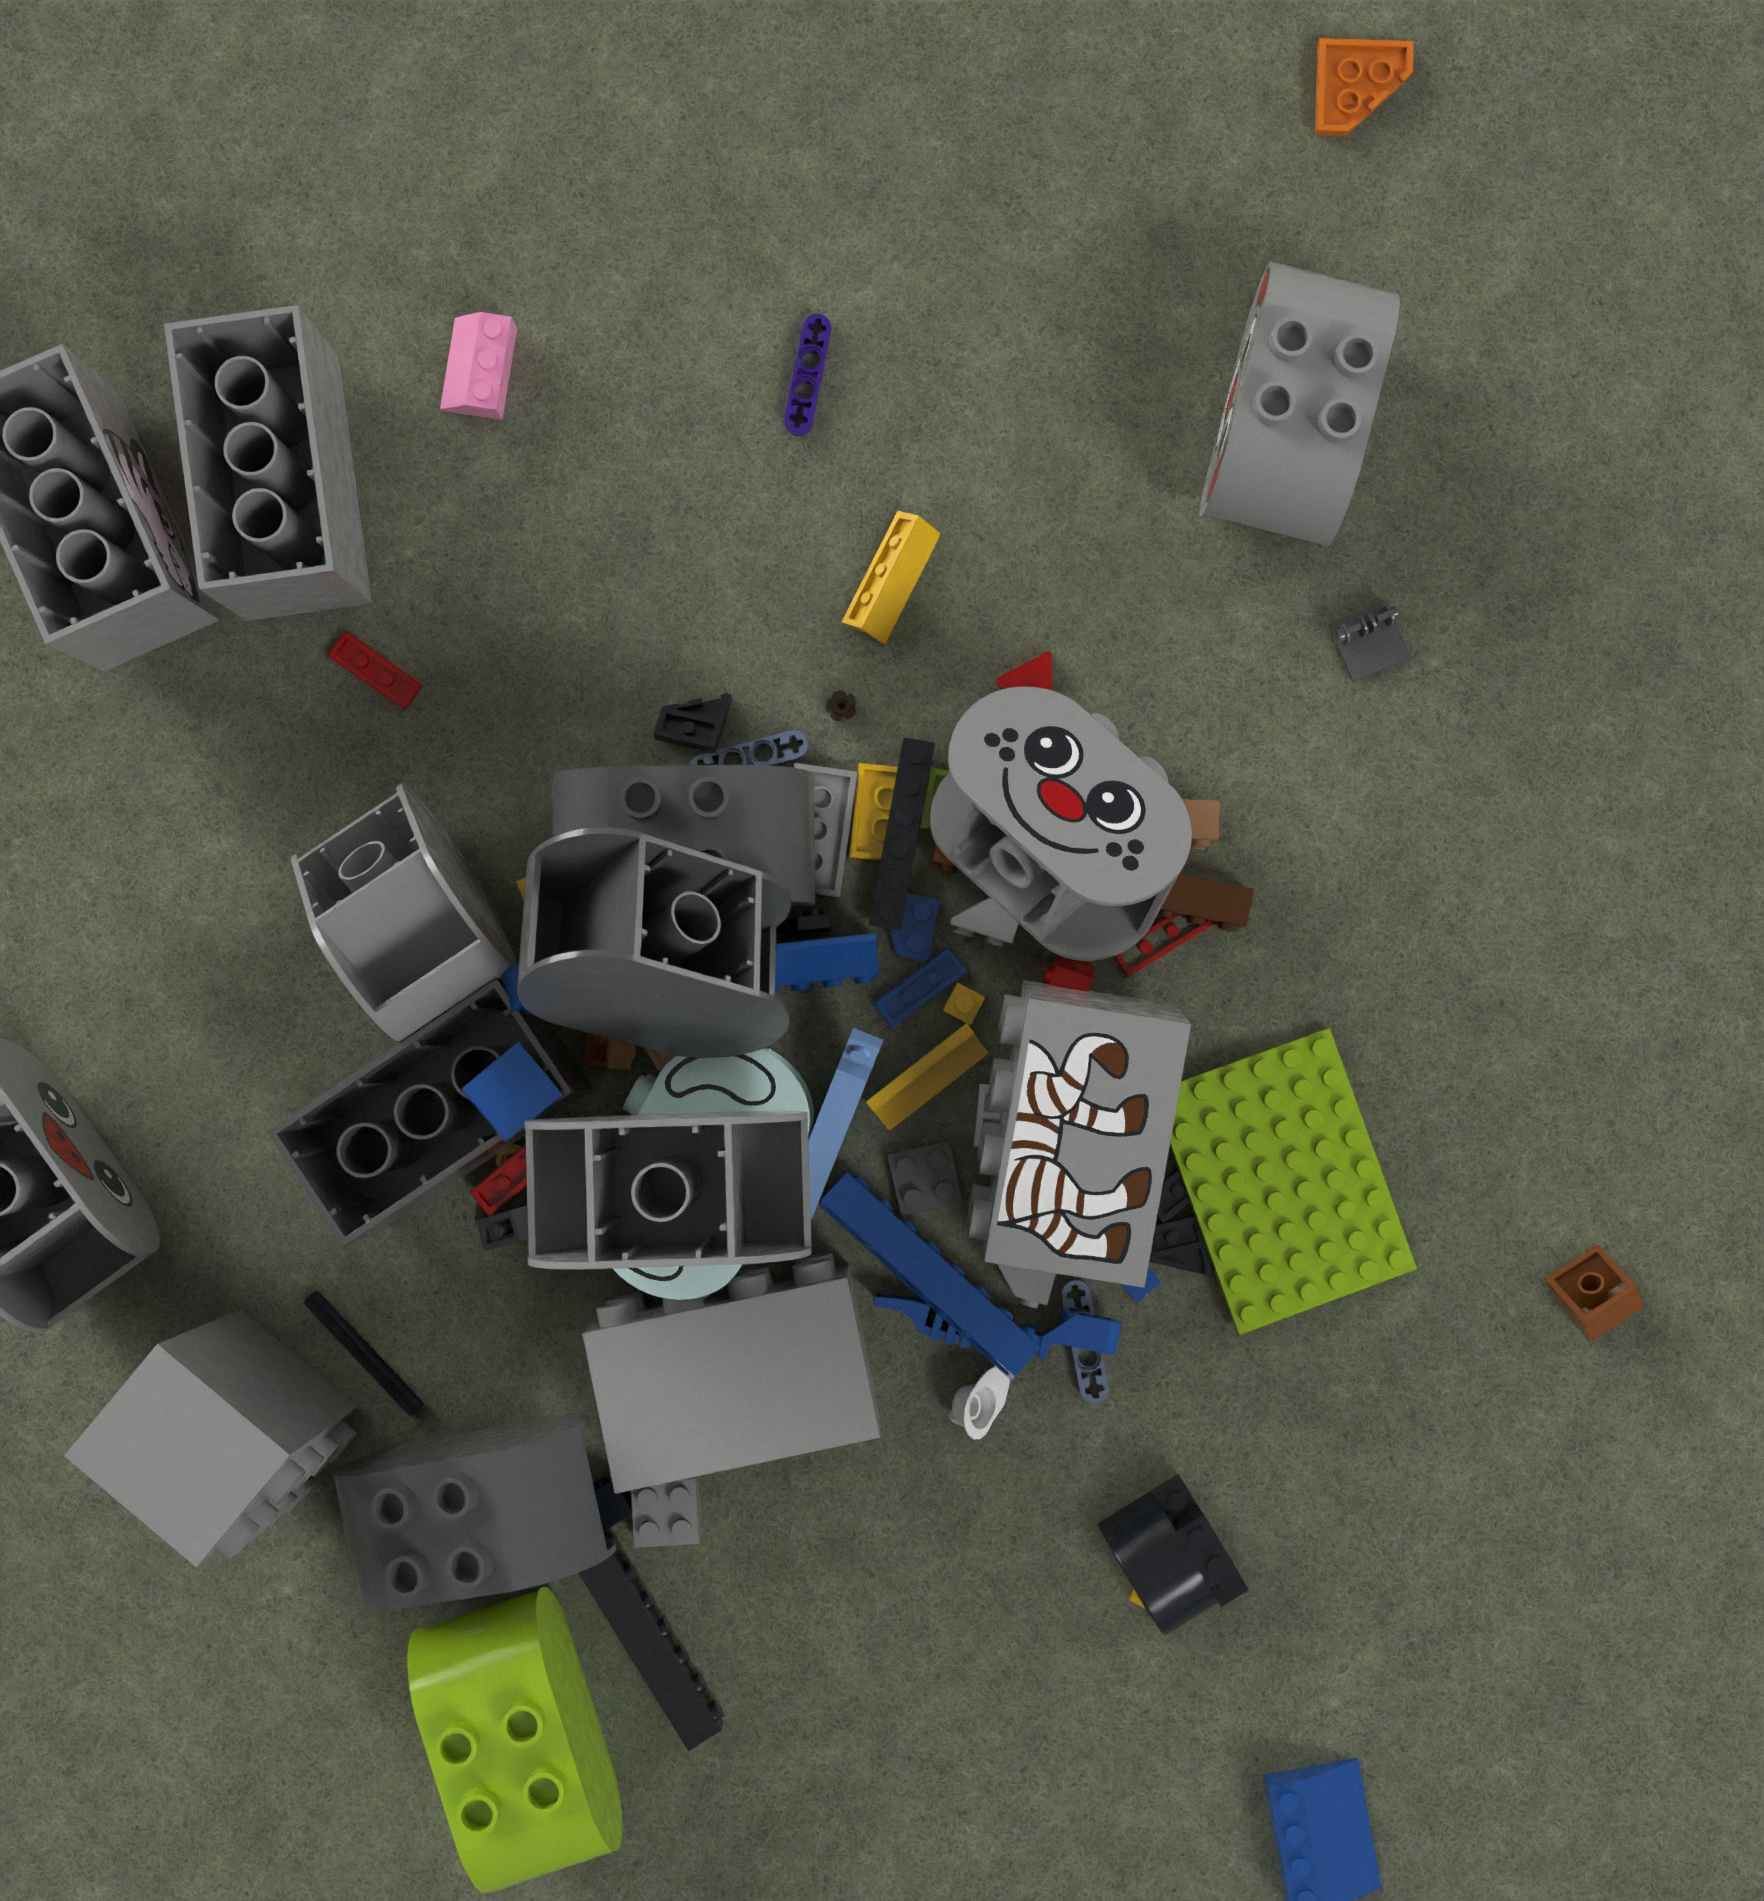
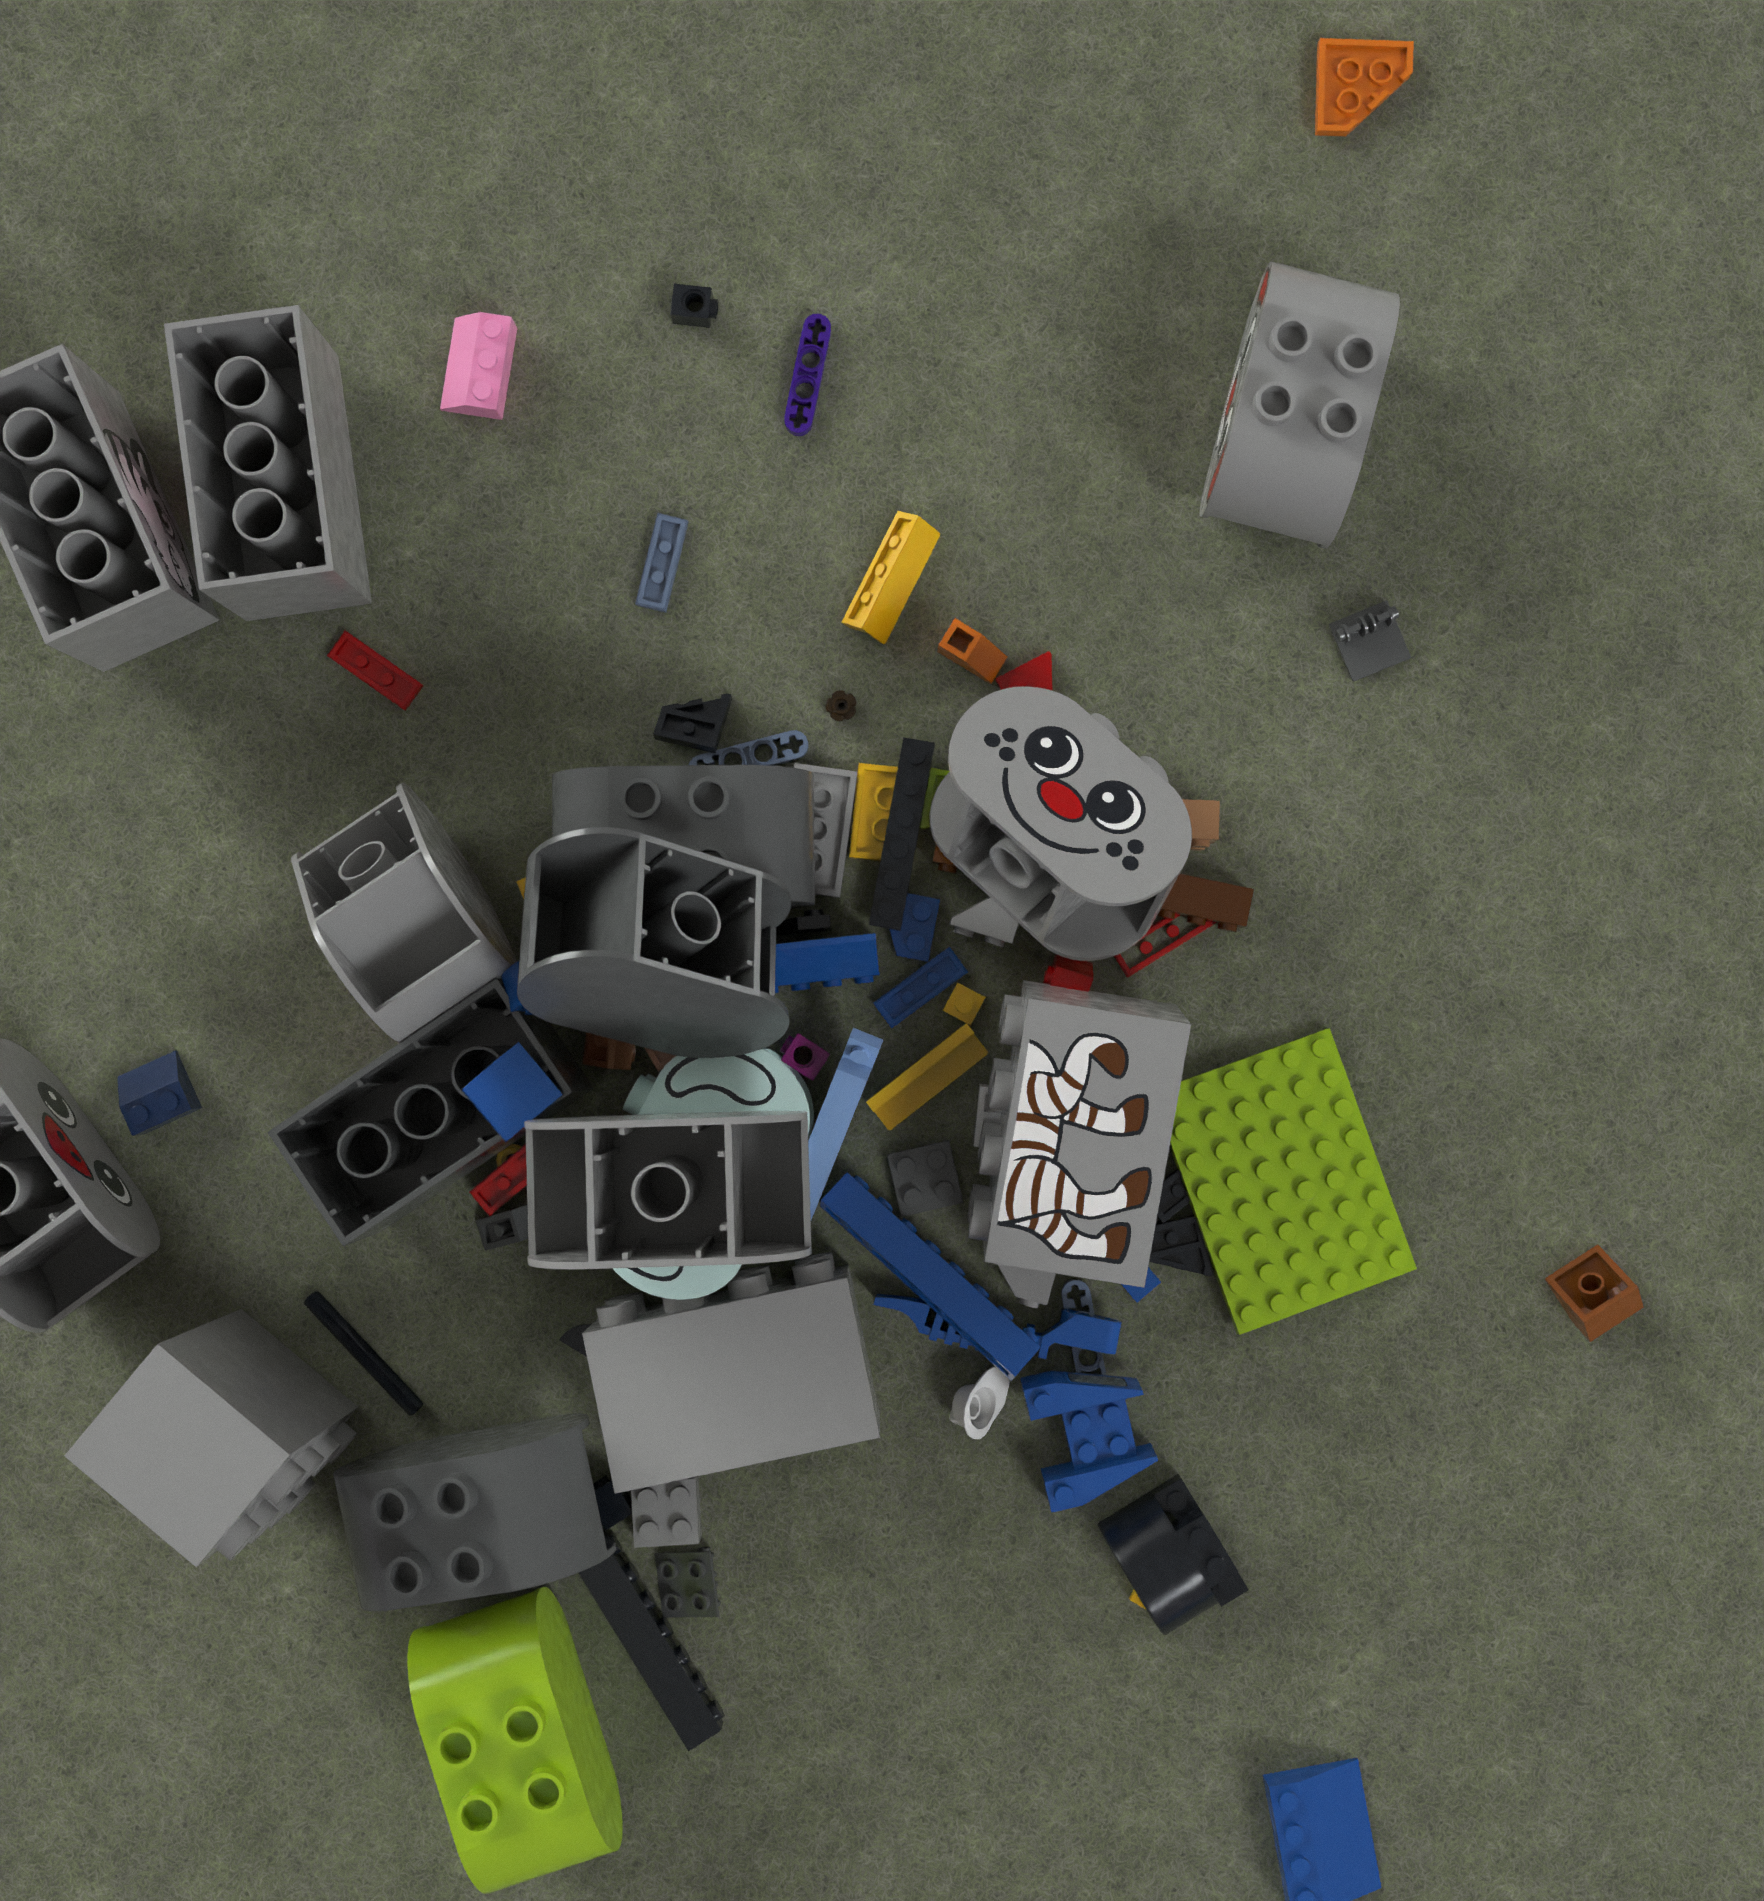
(156, 1094): none -> dark blue slope
(574, 1338): none -> black tile
(661, 562): none -> sand blue tile
(683, 296): none -> black brick
(687, 1583): none -> dark grey hinge
(819, 1056): none -> magenta brick
(971, 651): none -> orange slope
(1095, 1432): none -> blue wedge

